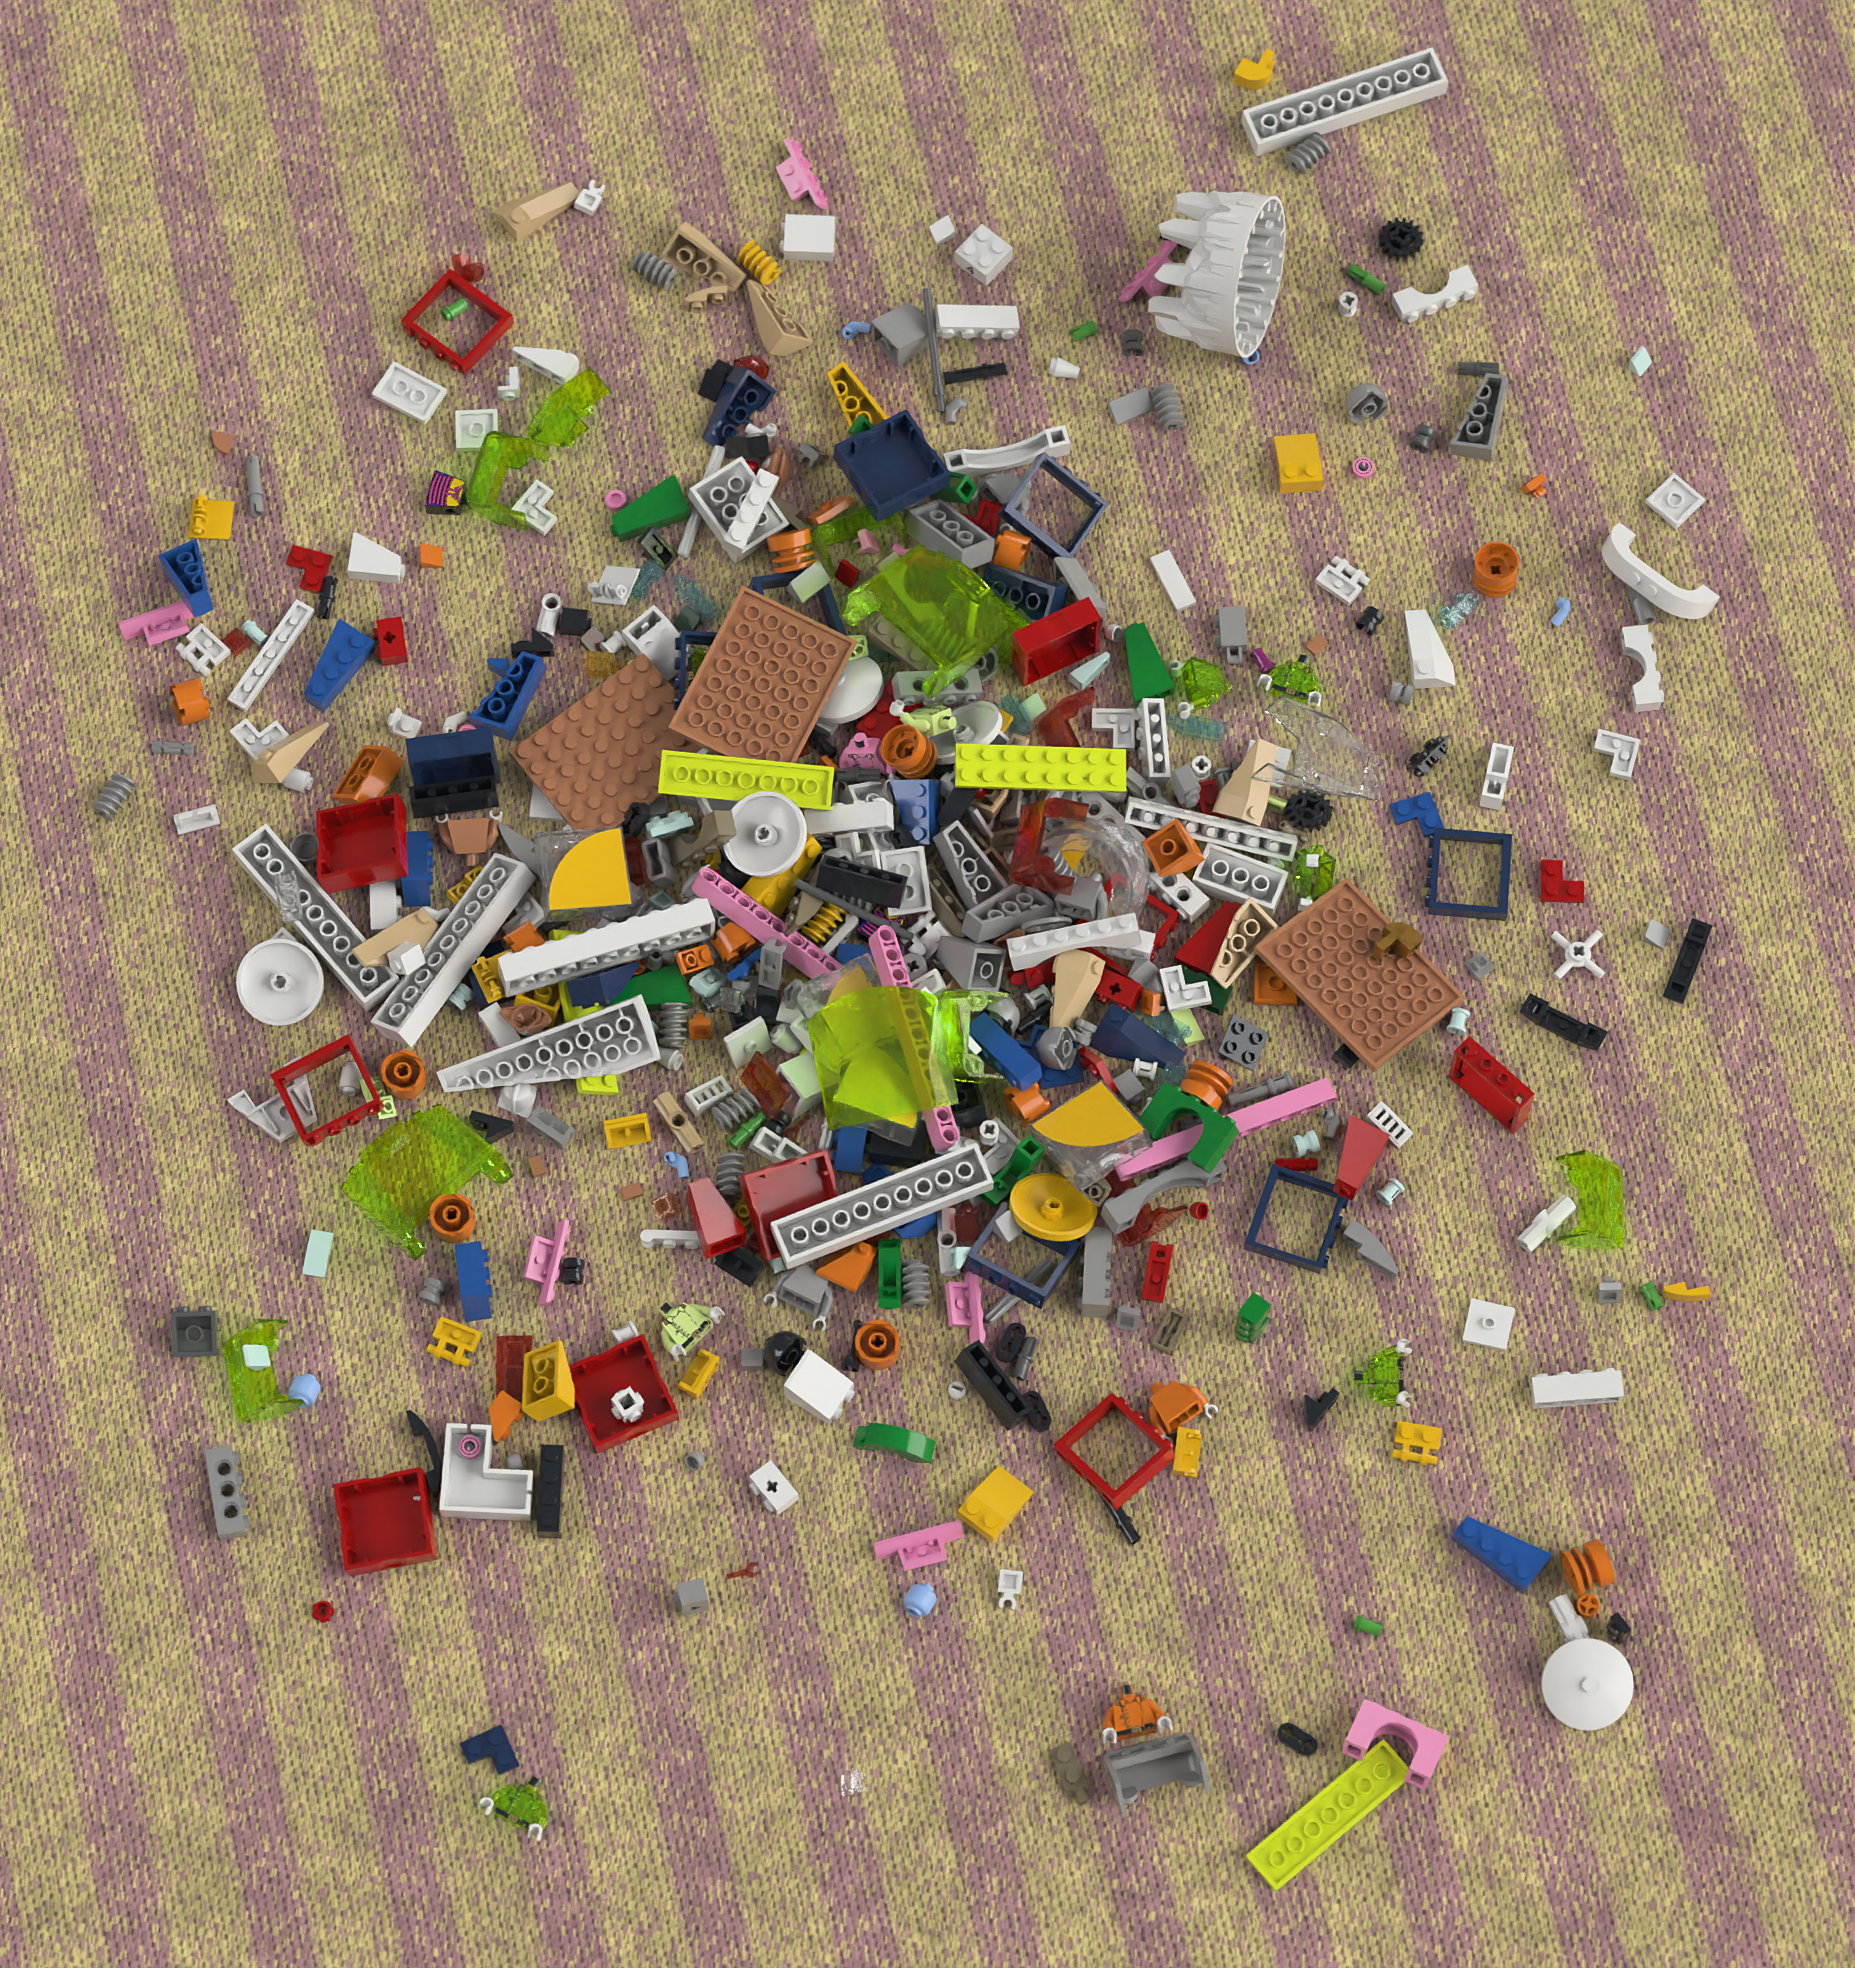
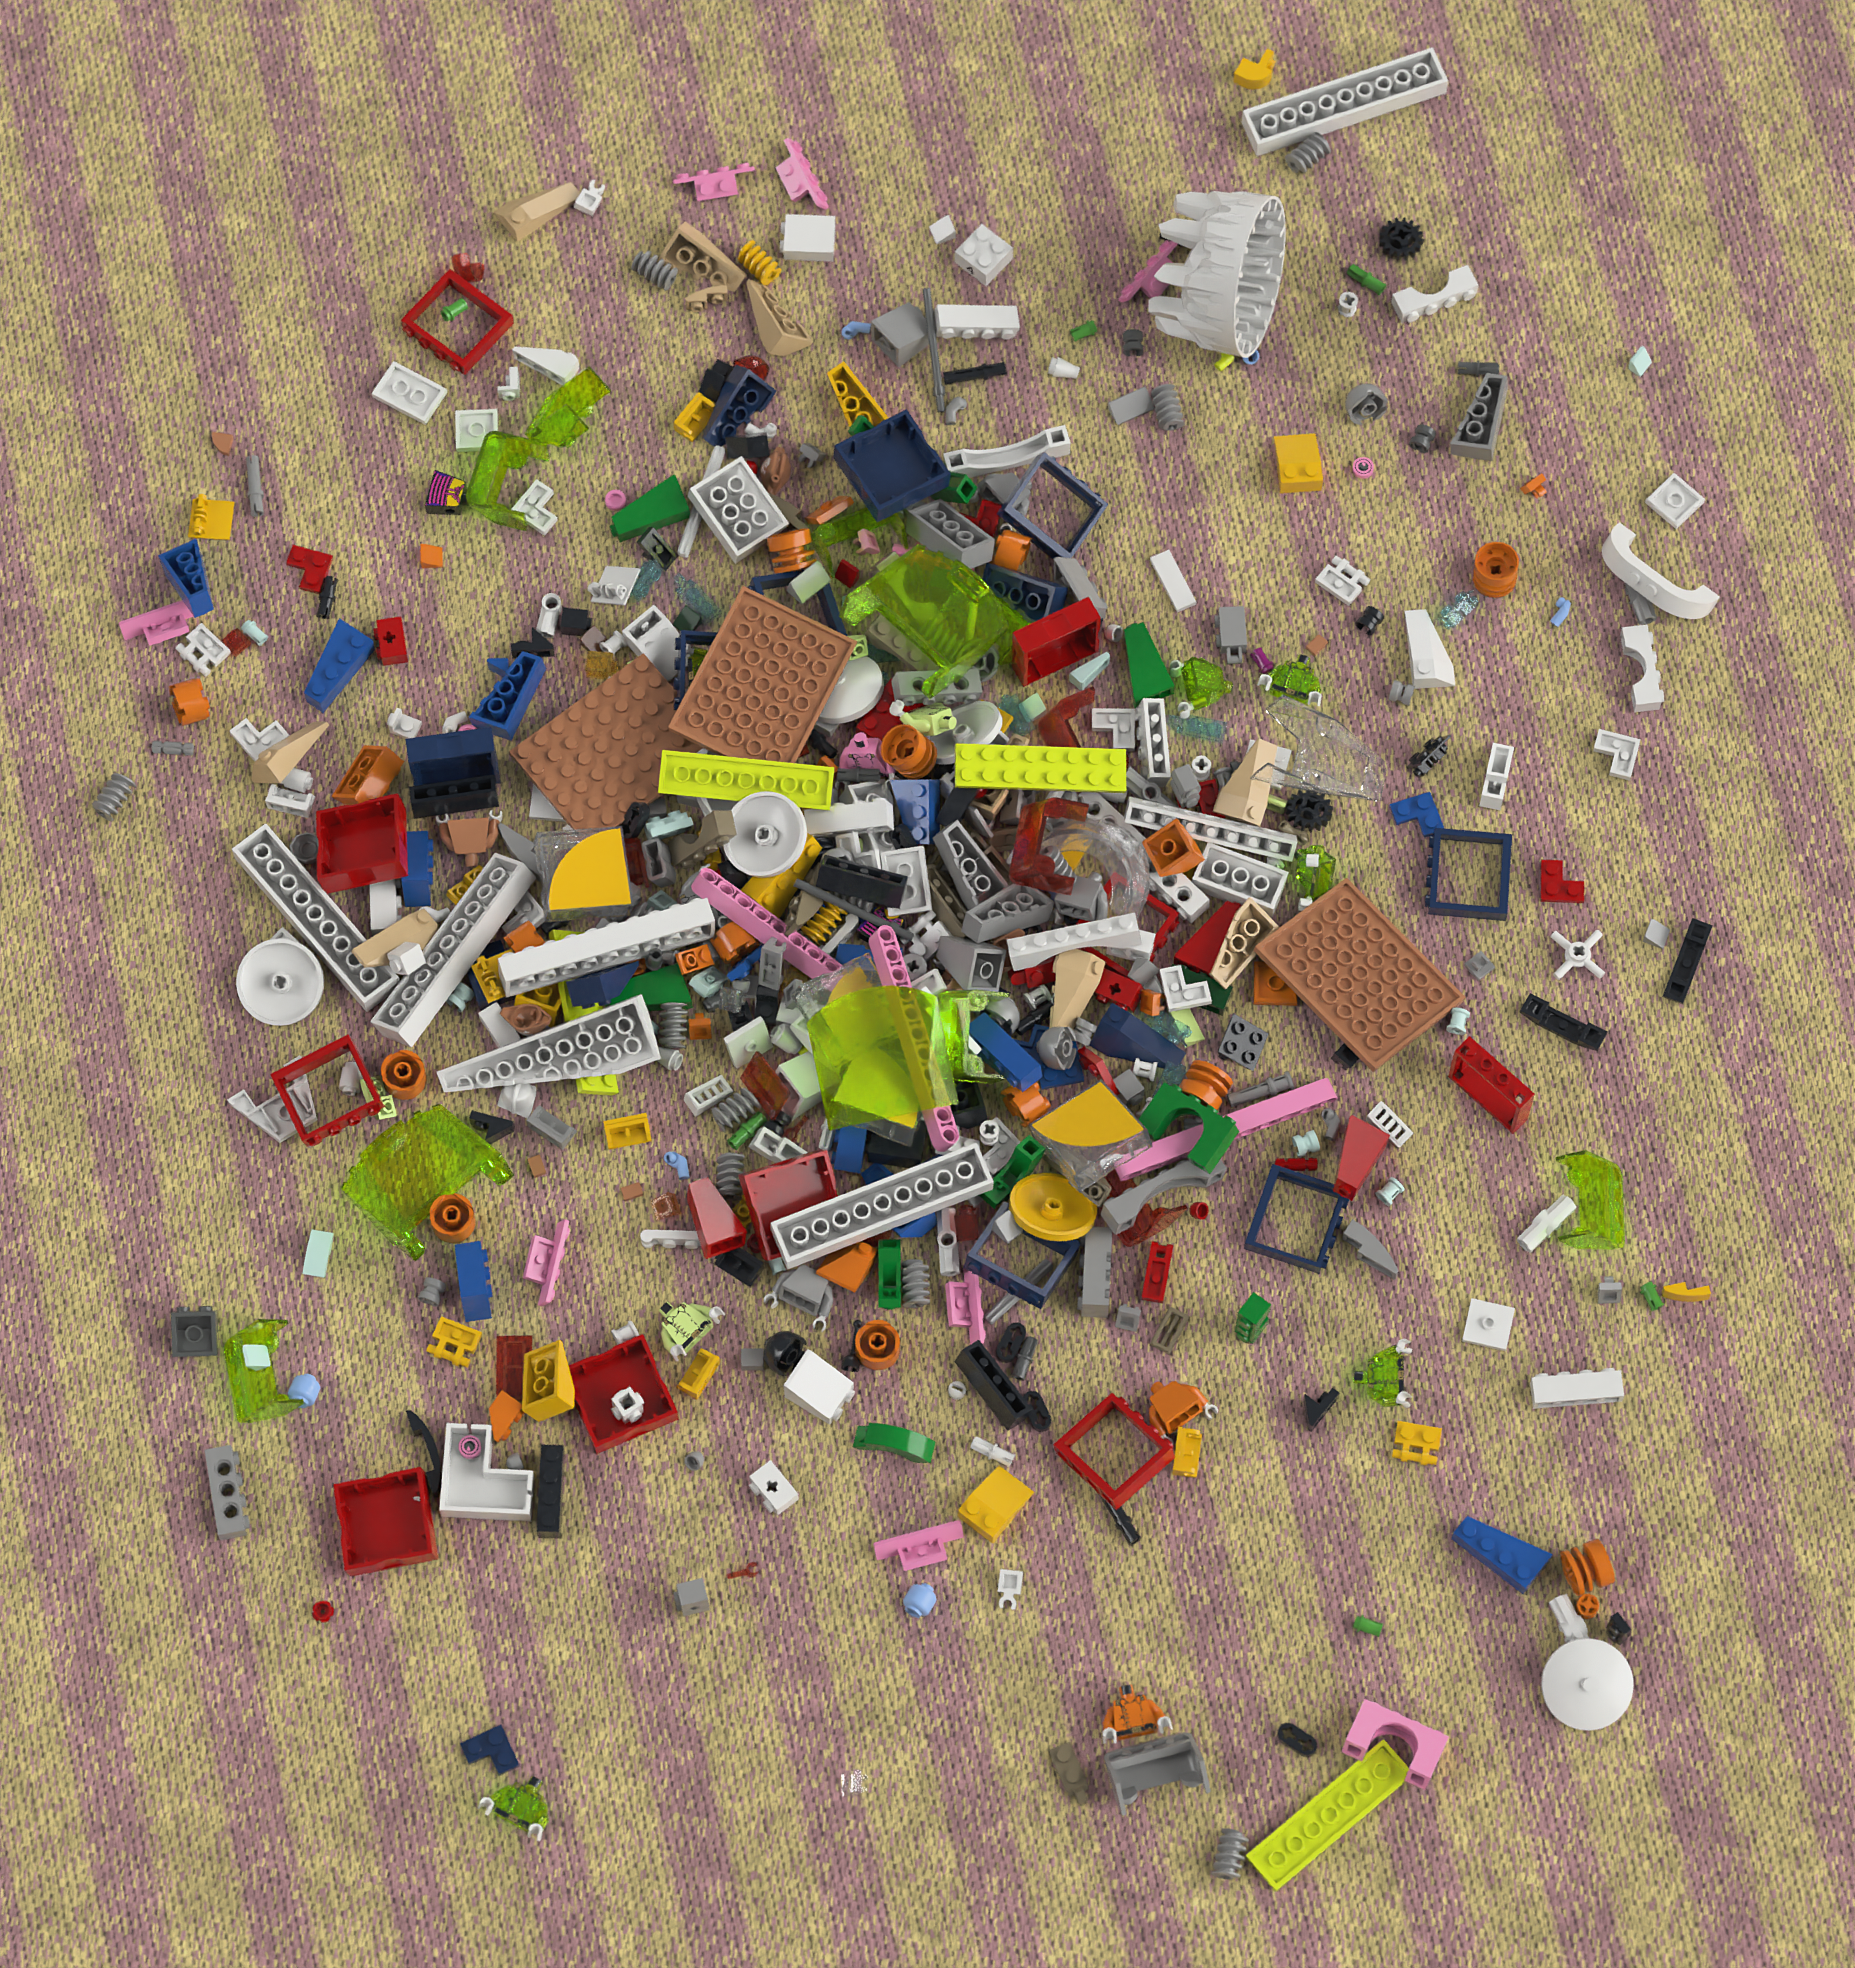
(196, 819): white hinge -> none
(271, 655): white plate -> none
(288, 896): clear brick -> none
(289, 801): none -> white hinge
(373, 562): white slope -> none
(573, 1271): black wheel -> none
(685, 1133): tan piece -> none
(694, 417): none -> yellow hinge
(714, 184): none -> bright pink bracket
(750, 512): white brick -> none
(957, 1257): light aqua slope -> none
(992, 1451): none -> white axle
(1033, 925): light grey piece -> none
(1224, 361): none -> neon yellow arm
(1229, 1854): none -> light grey piece
(1400, 938): pearl gold brick -> none

